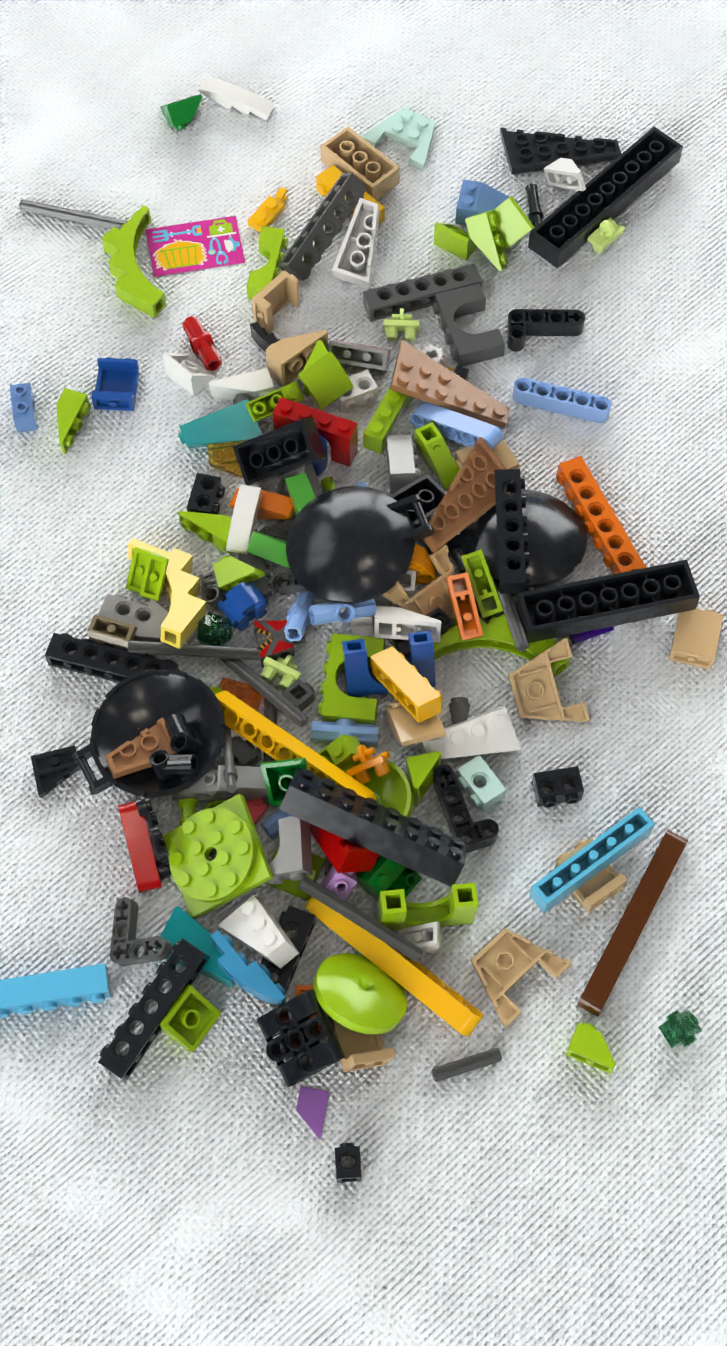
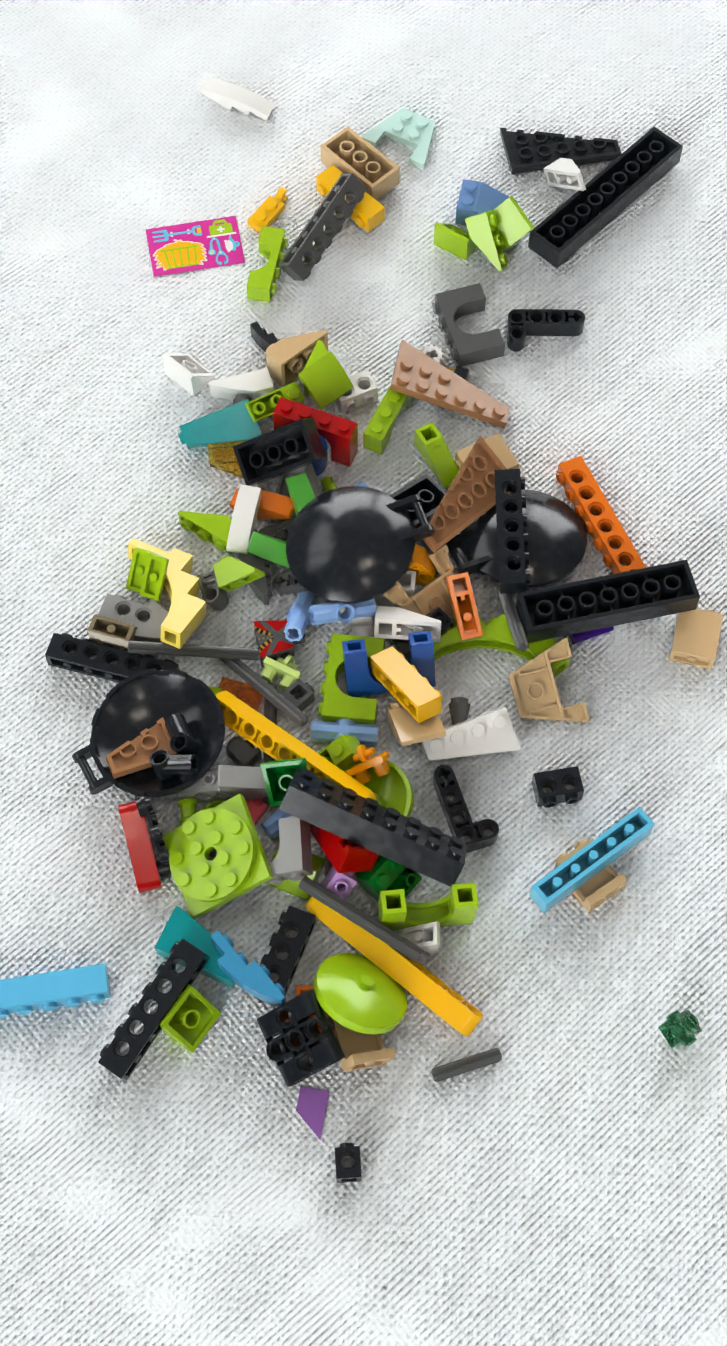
(23, 407): medium blue brick -> none
(53, 768): black wing -> none
(70, 214): axle -> none
(70, 412): lime slope -> none
(116, 384): blue panel -> none
(128, 943): dark grey beam -> none
(131, 283): lime arch -> none
(181, 111): green slope -> none
(201, 343): red piece -> none
(202, 497): black brick -> none
(214, 629): clear green brick -> none
(230, 773): dark grey bar -> none
(243, 605): blue brick -> none
(259, 931): white wedge -> none
(273, 297): tan panel -> none
(358, 247): white wedge -> none
(360, 354): light grey brick -> none
(401, 323): yellowish green hips -> none
(401, 461): wedge -> none
(416, 292): dark grey brick -> none
(421, 771): lime slope -> none
(456, 425): light blue beam -> none
(479, 771): light aqua brick -> none
(482, 584): lime slope -> none
(505, 963): tan wing -> none
(535, 214): black pin -> none
(561, 400): light blue beam -> none
(590, 1048): lime slope -> none
(605, 235): yellowish green hips -> none
(632, 923): reddish brown beam -> none

